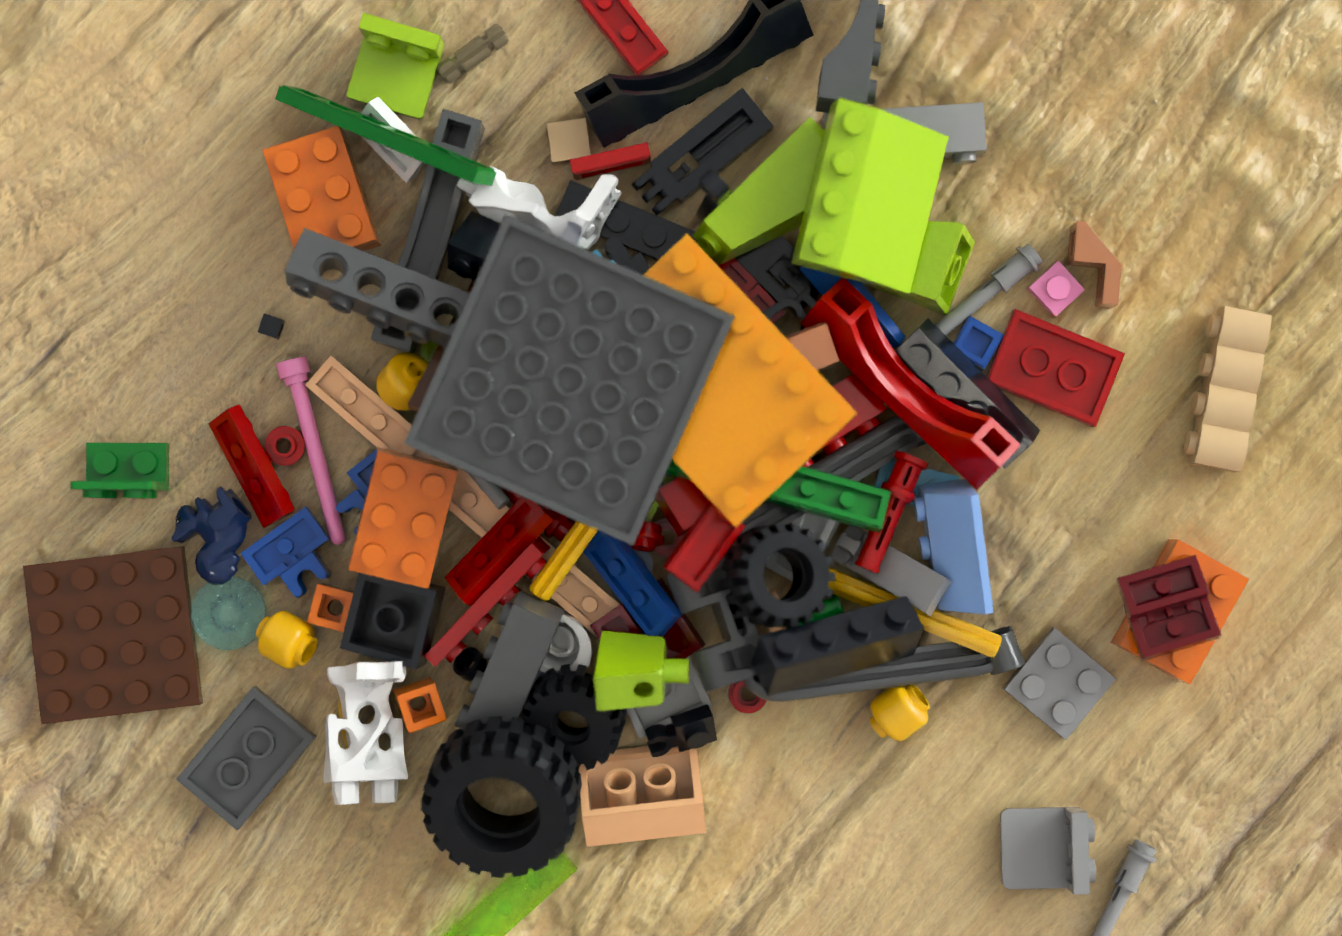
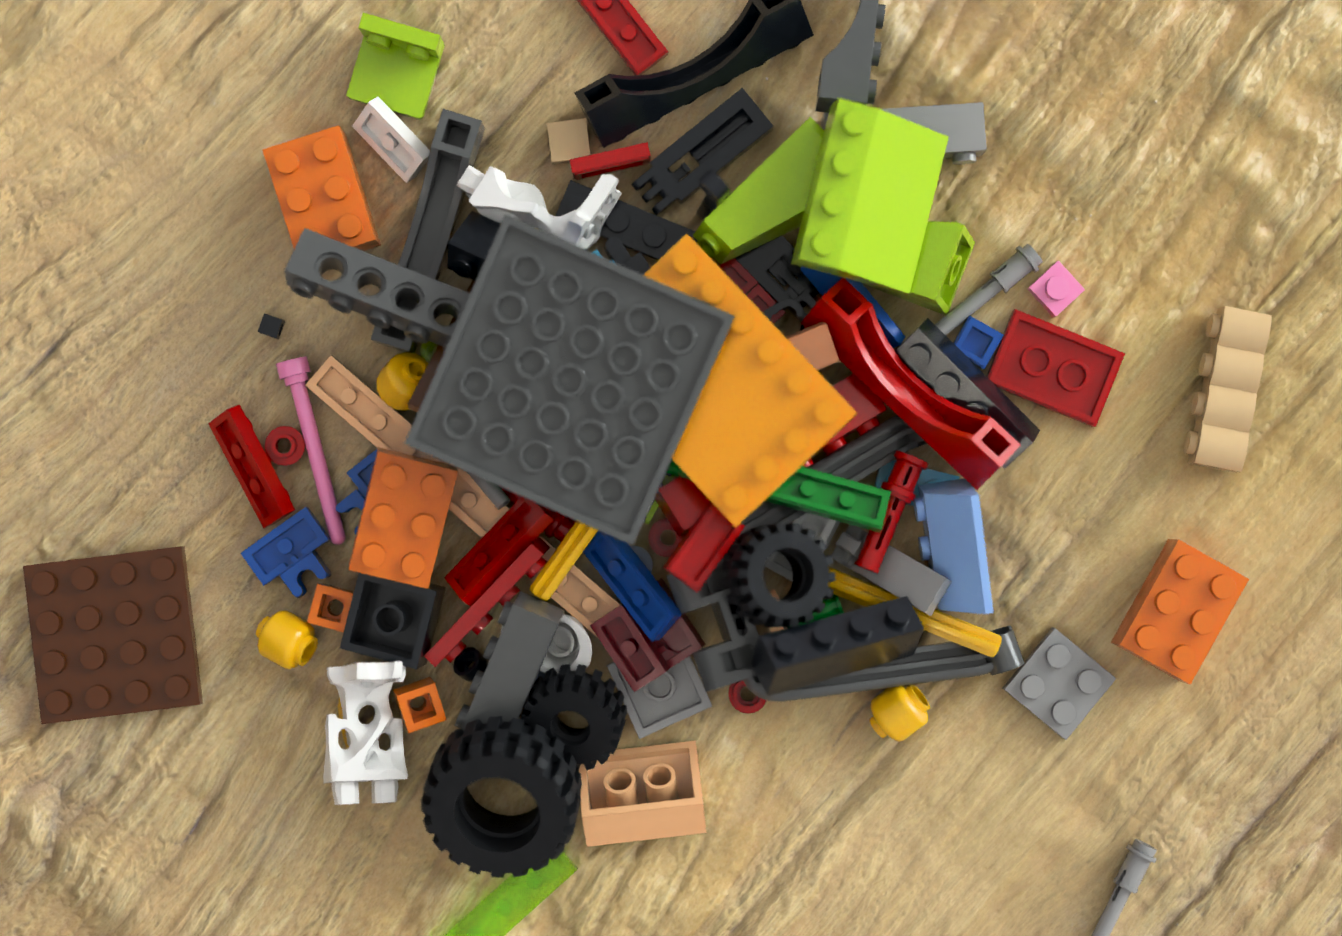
(125, 467): green bracket -> none
(221, 528): dark blue animal -> none
(228, 613): clear light blue wheel -> none
(246, 757): dark grey plate -> none
(386, 135): green tile -> none
(472, 53): dark tan axle -> none
(634, 671): lime torso -> none
(648, 537): red plate -> none
(686, 731): black plate -> none
(1047, 848): light grey bracket -> none
(1088, 250): nougat slope -> none
(1168, 608): dark red slope -> none

